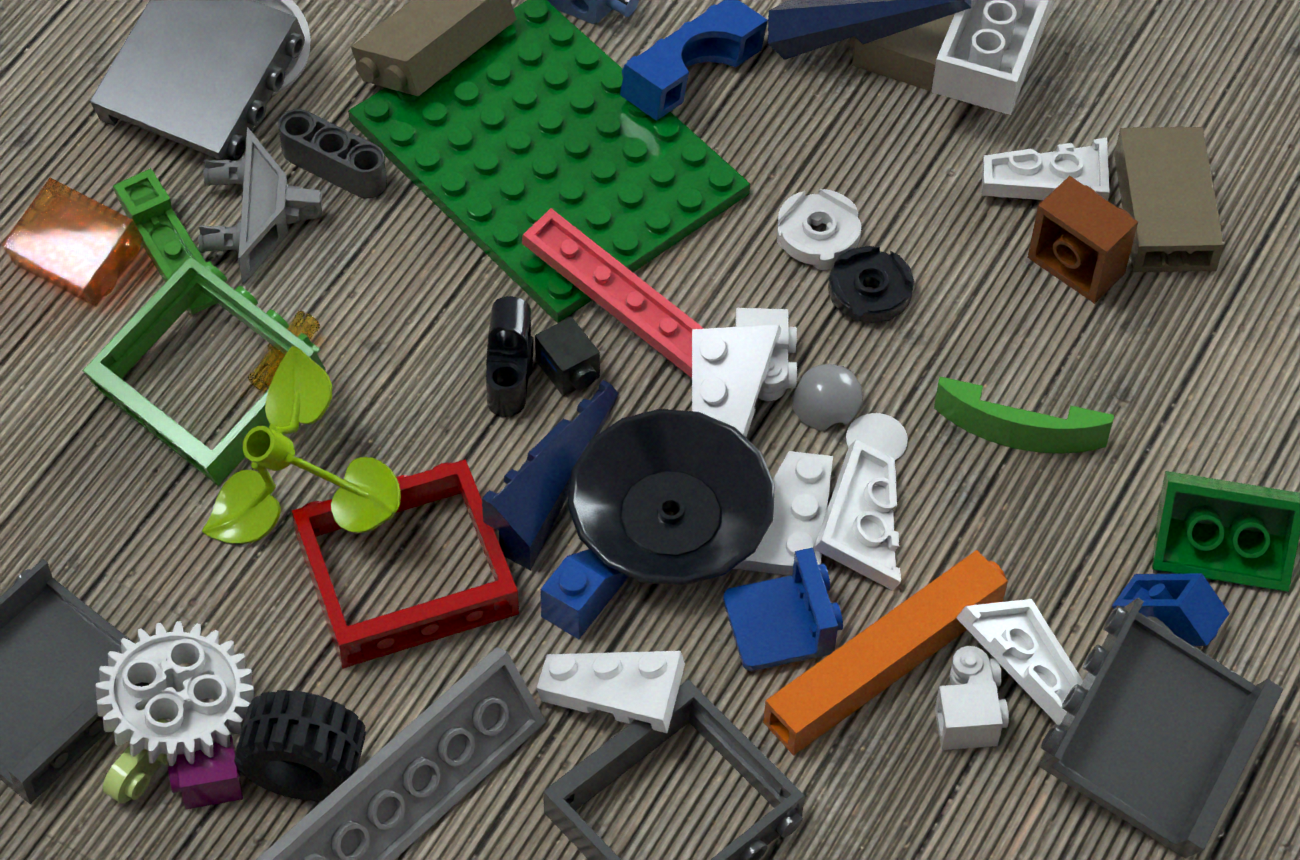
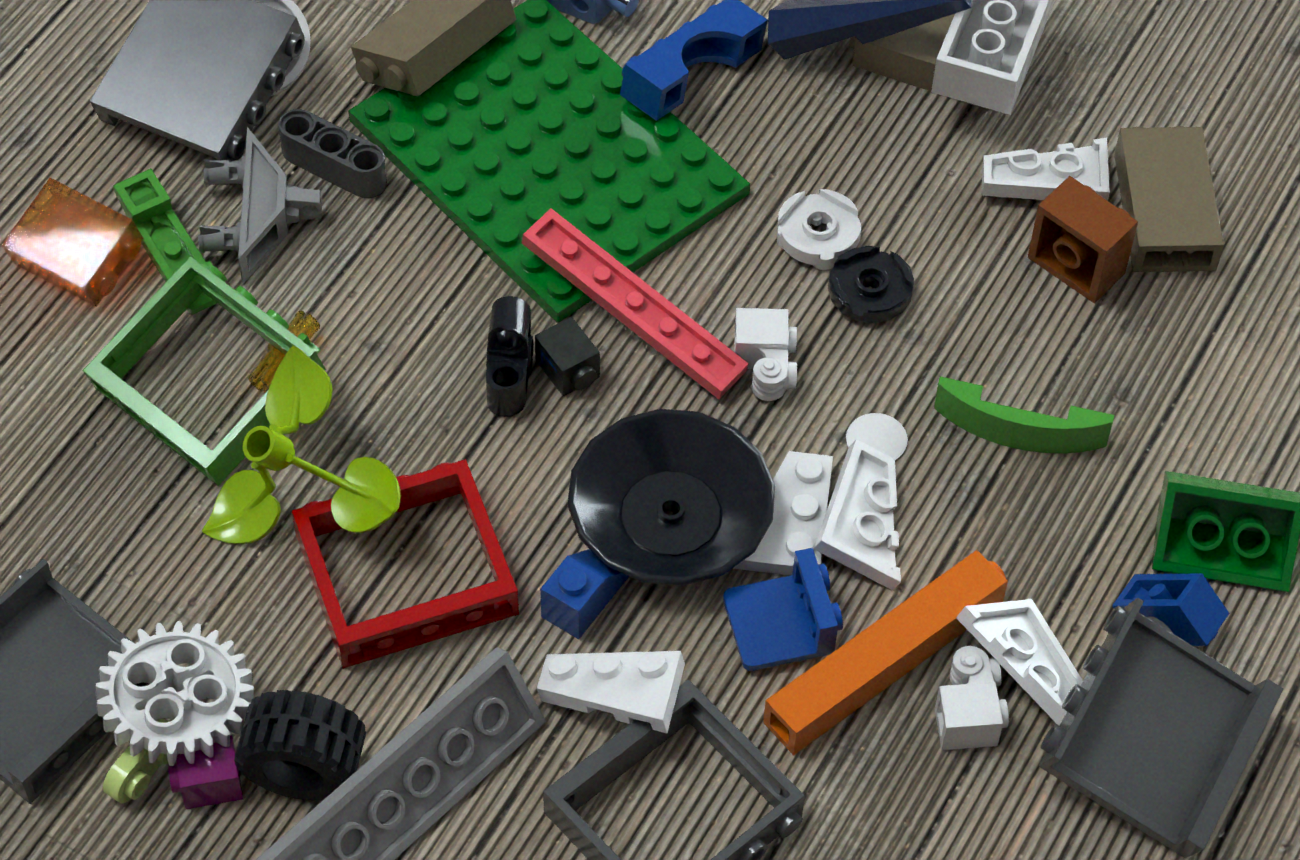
(538, 490): dark blue wedge -> none
(730, 371): white wing -> none
(827, 396): light grey hair -> none

